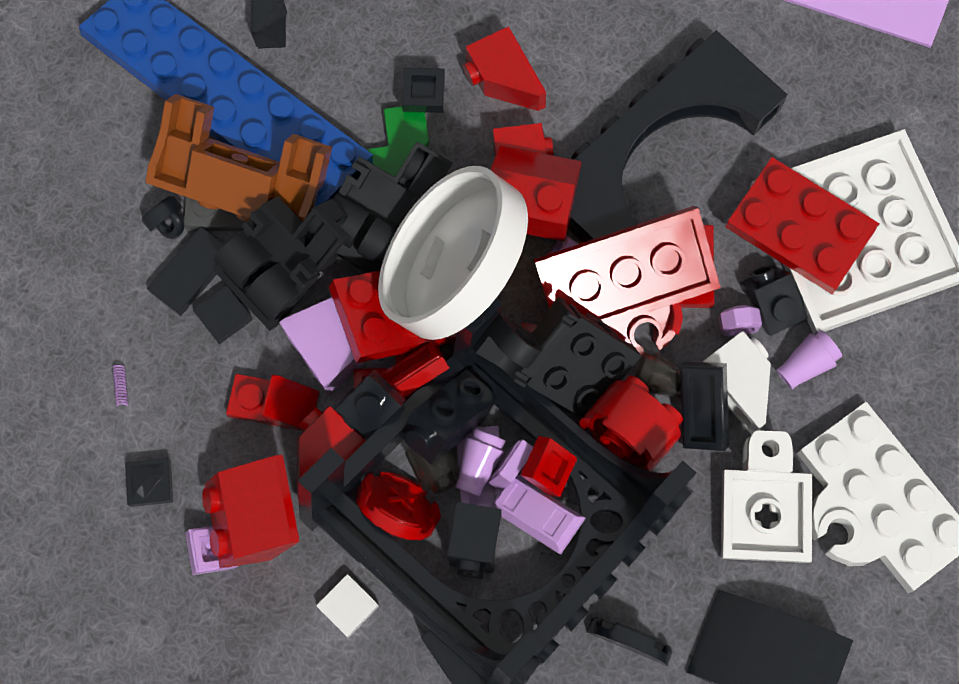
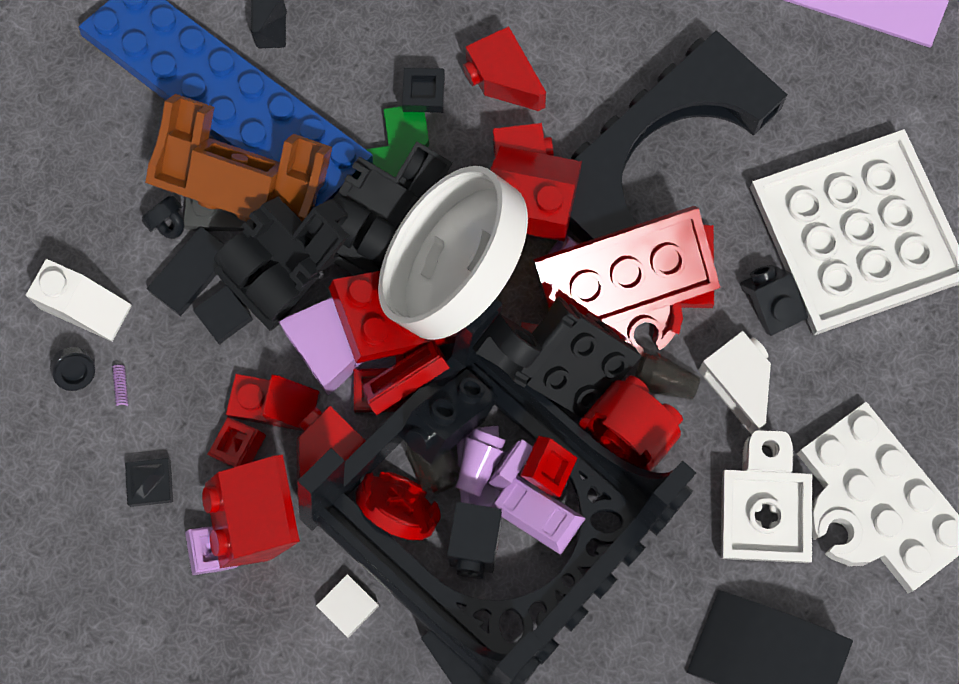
(72, 368): none -> black tile
(78, 300): none -> white slope
(236, 443): none -> red tile
(370, 404): black bracket -> none
(630, 639): black tile -> none
(704, 406): black tile -> none
(739, 319): lavender tile -> none
(802, 225): red plate -> none
(810, 359): lavender cone -> none

